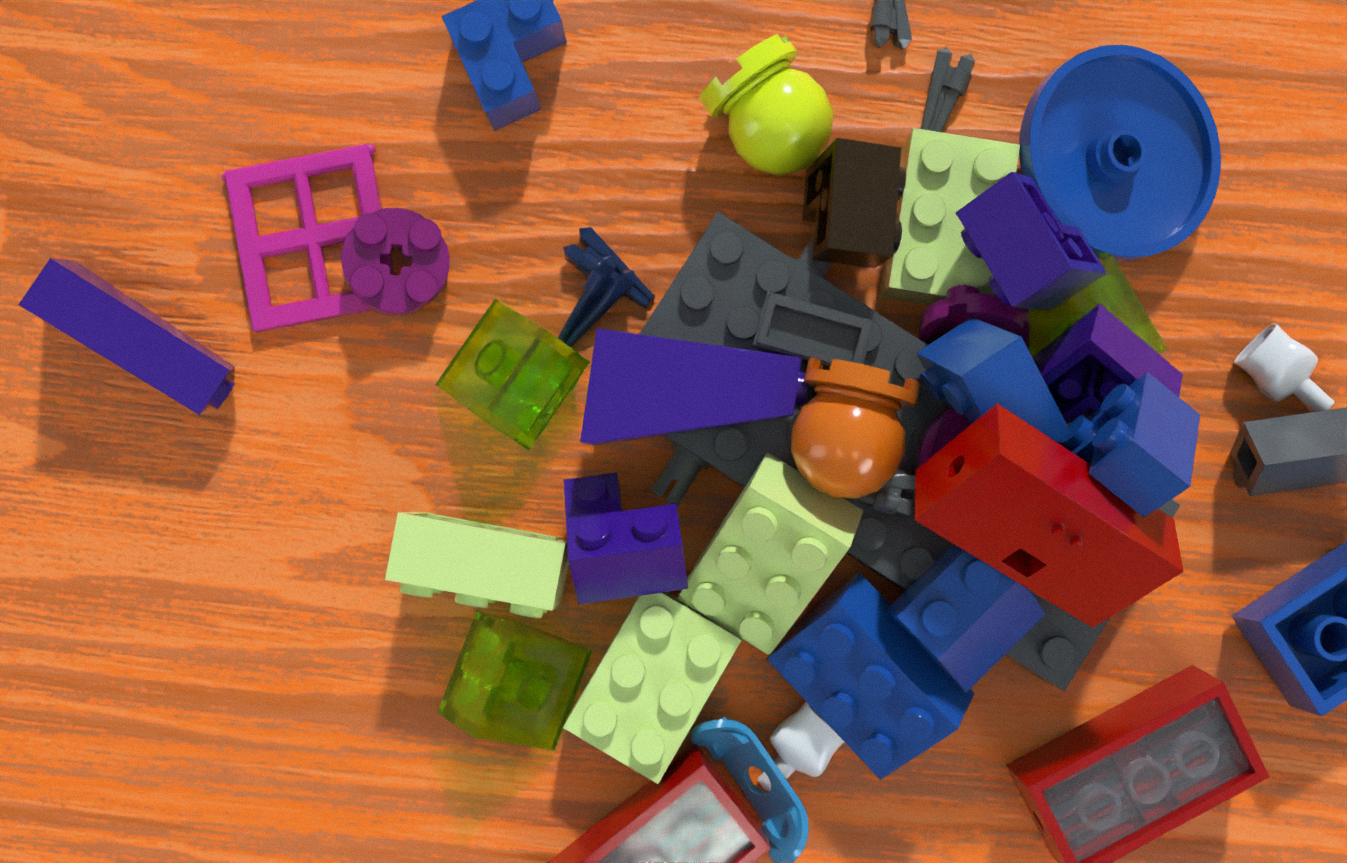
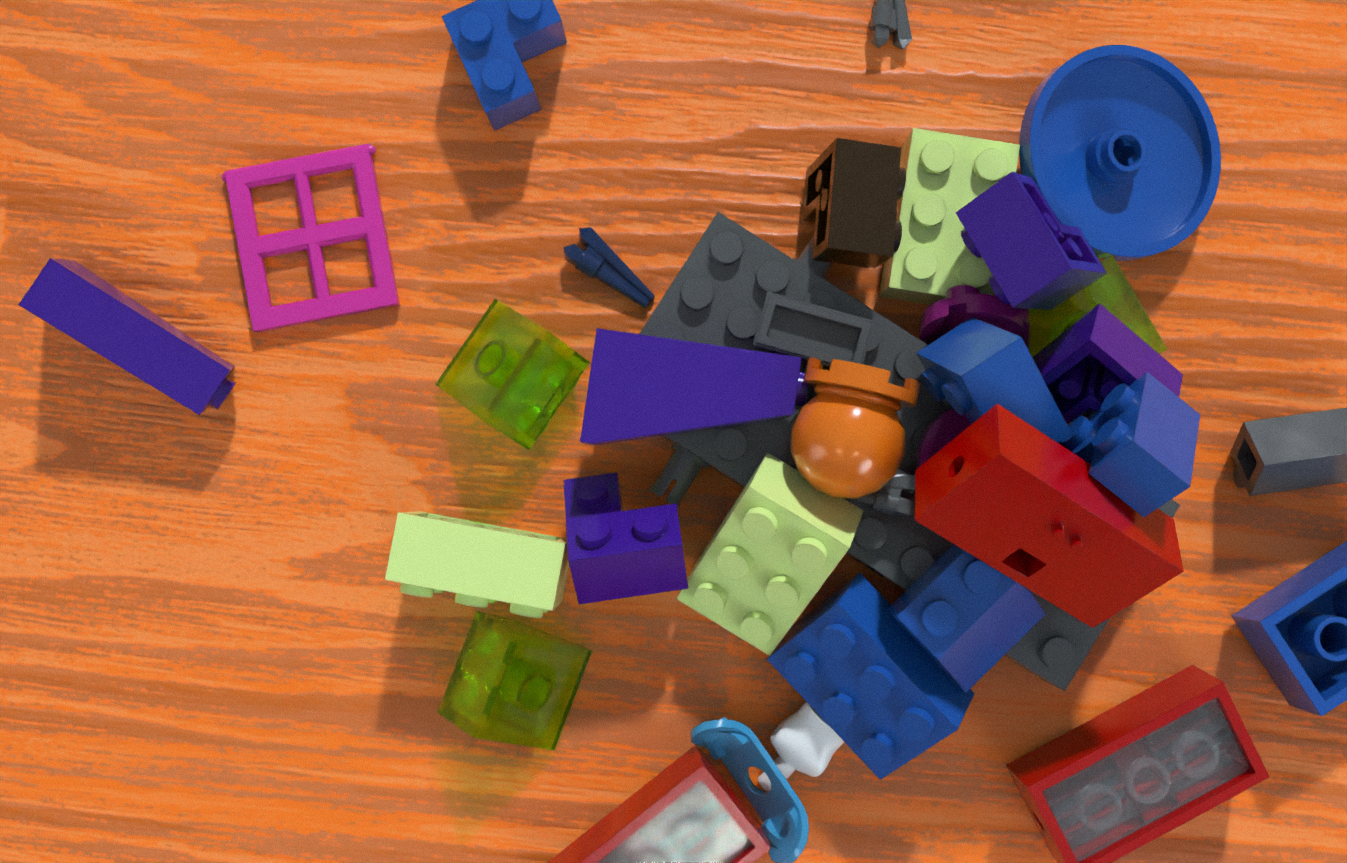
(375, 237): magenta plate -> none
(596, 299): dark blue piece -> none
(652, 683): yellowish green brick -> none
(775, 112): neon yellow tile -> none
(945, 88): dark grey piece -> none
(1283, 368): white piece -> none

